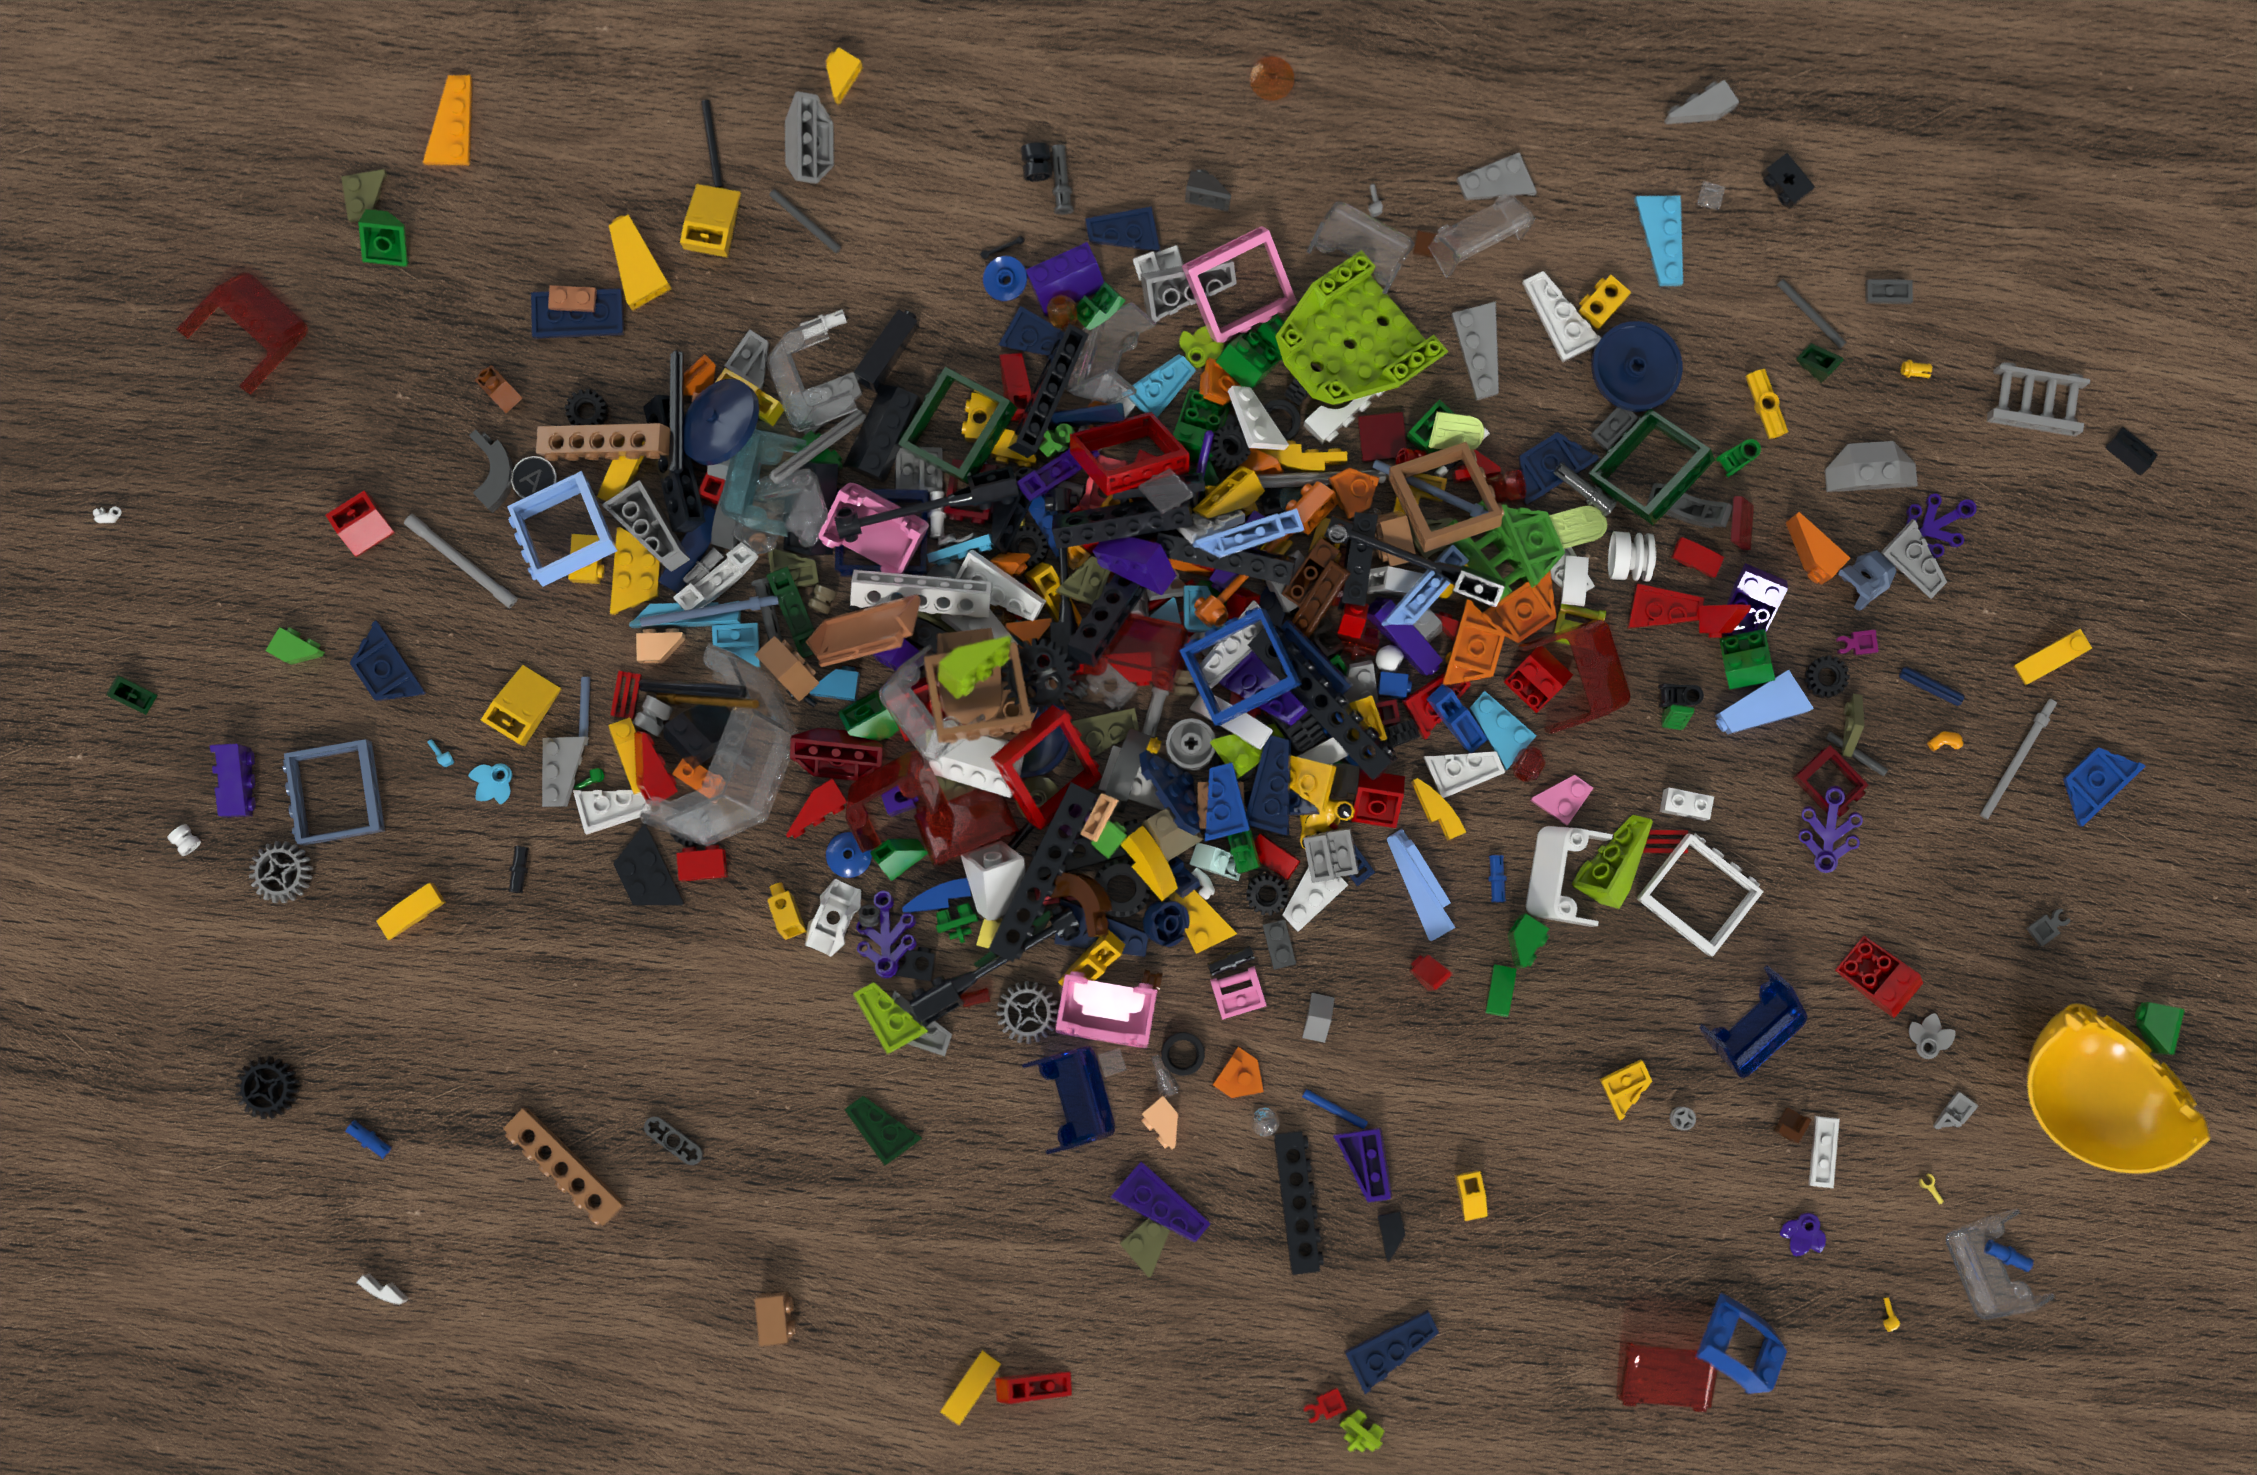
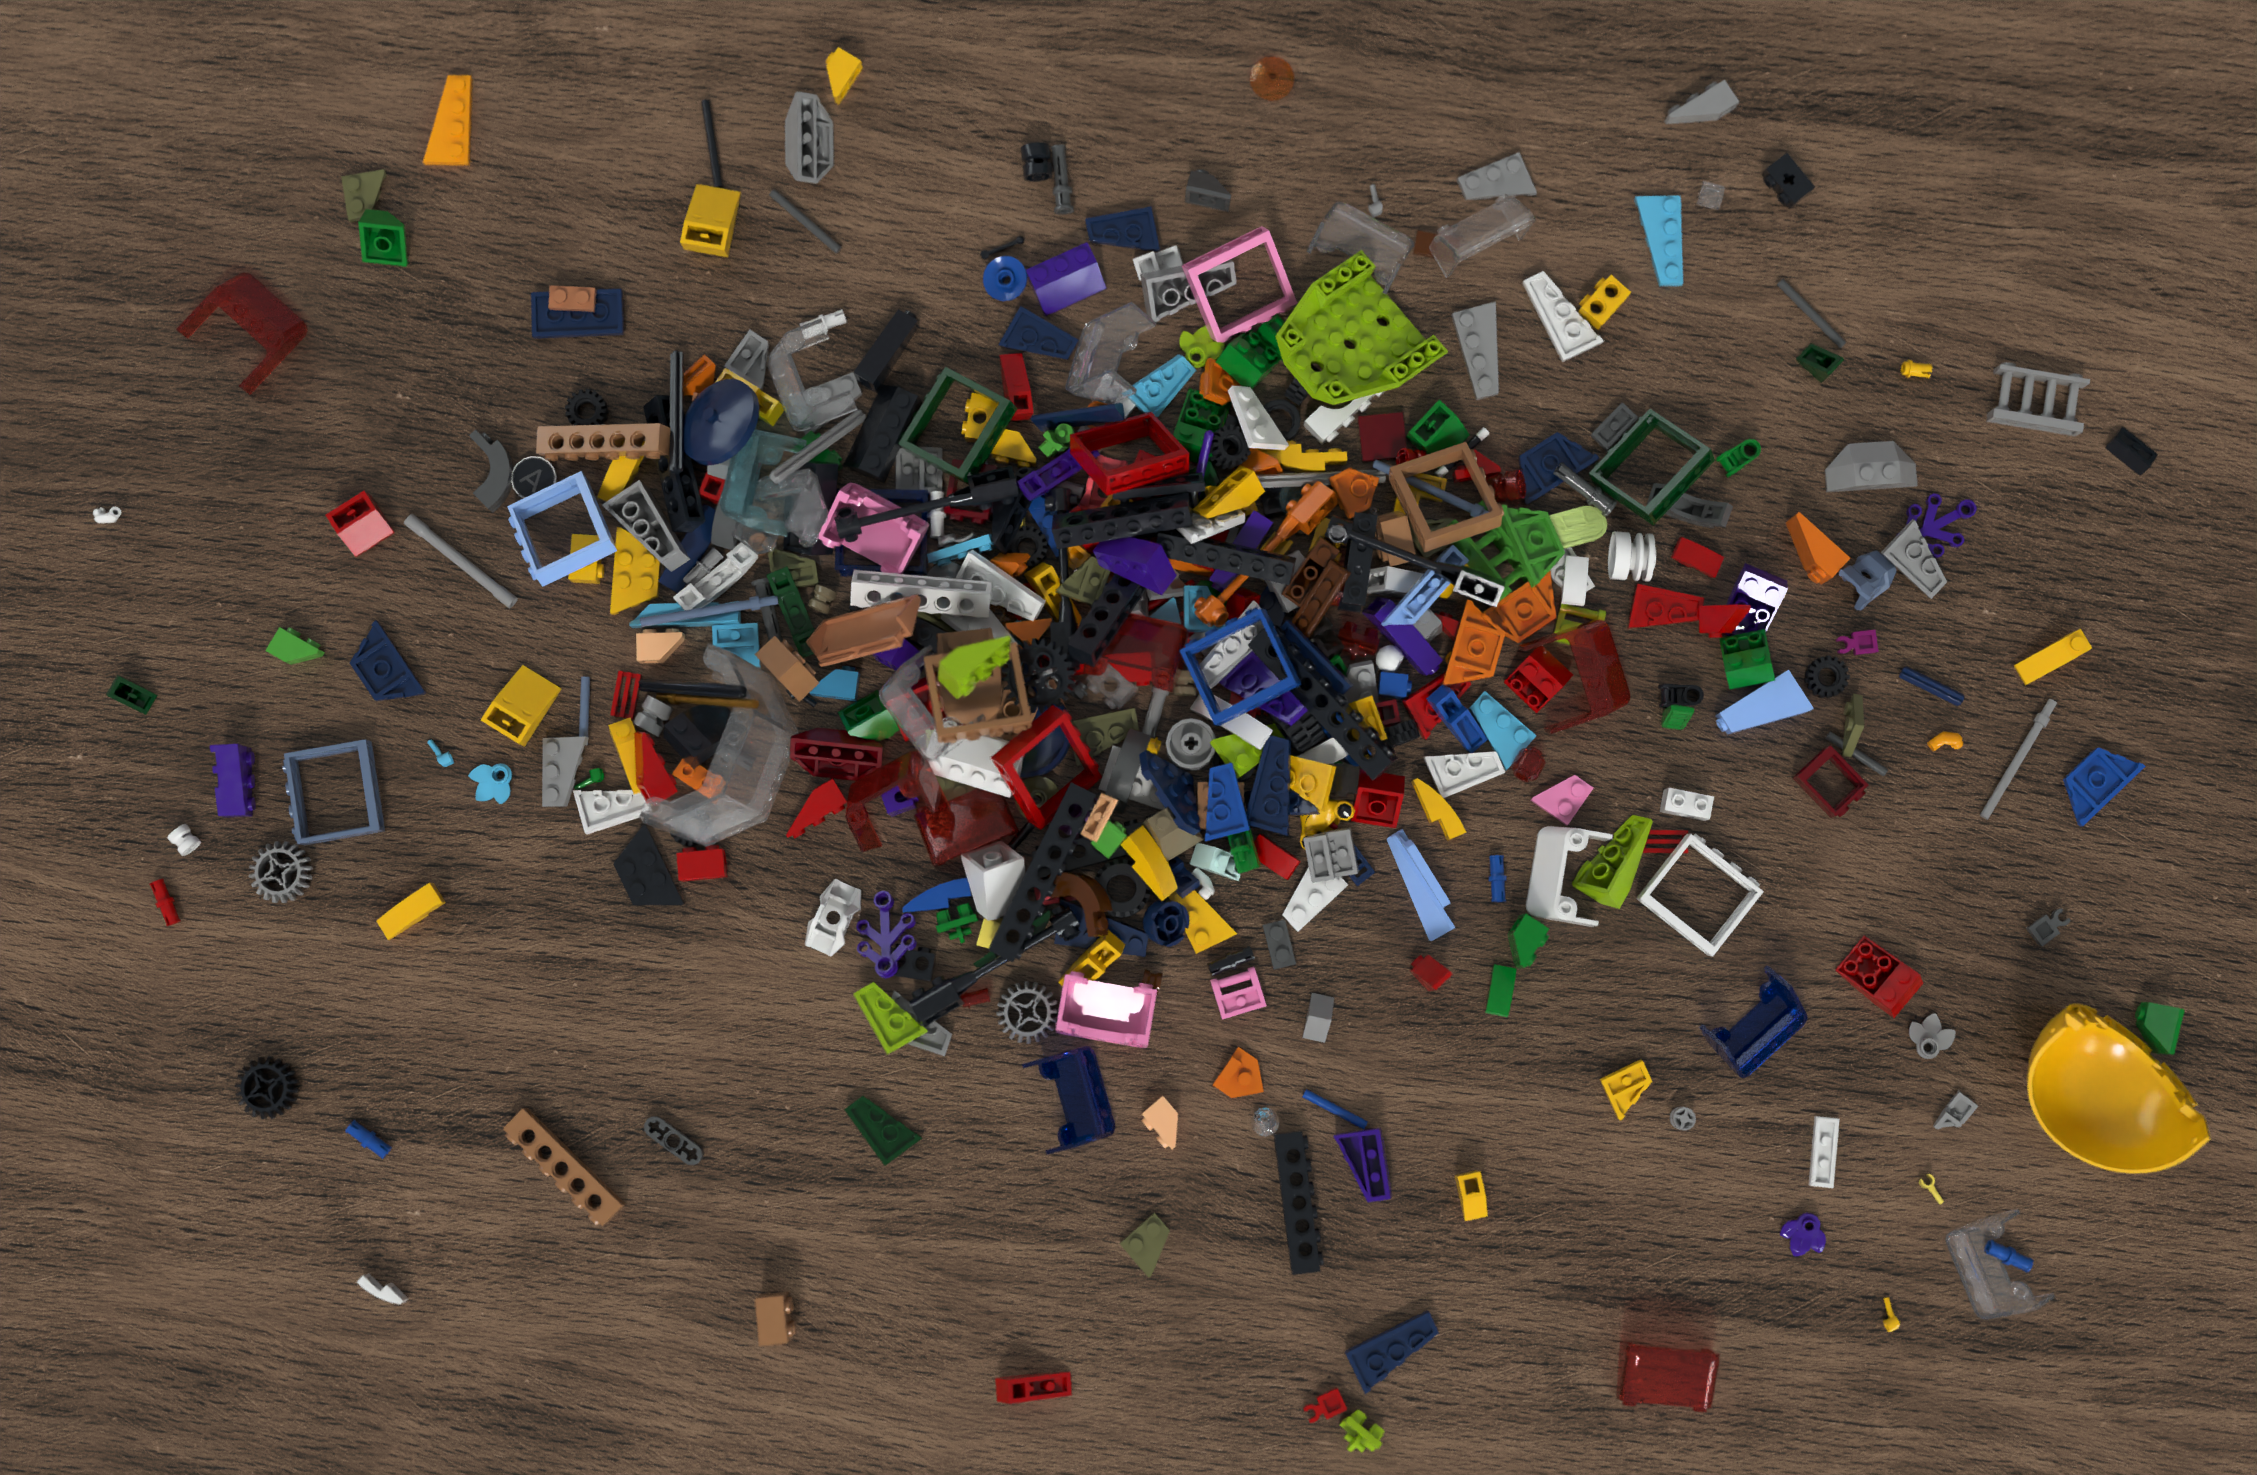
(165, 902): none -> red pin
(498, 388): dark orange slope -> none
(518, 869): black pin -> none
(637, 267): yellow slope -> none
(787, 920): yellow torso -> none
(847, 867): blue dish -> none
(869, 916): dark grey bush -> none
(898, 855): green slope -> none
(970, 1387): yellow slope -> none
(1048, 391): black brick -> none
(1062, 311): clear orange head -> none
(1101, 307): green slope -> none
(1112, 1062): clear tile -> none
(1157, 1201): dark purple wing -> none
(1166, 491): clear piece -> none
(1166, 1083): clear cone -> none
(1199, 1050): black tyre -> none
(1251, 534): light blue wedge -> none
(1267, 906): black tyre -> none
(1353, 620): red brick -> none
(1392, 1233): black slope -> none
(1455, 429): yellowish green window -> none
(1636, 366): dark blue dish -> none
(1717, 1339): blue wedge -> none
(1742, 522): dark red tile -> none
(1762, 390): yellow piece -> none
(1792, 1125): reddish brown panel -> none
(1829, 833): dark purple plant -> none
(1888, 291): dark grey plate -> none

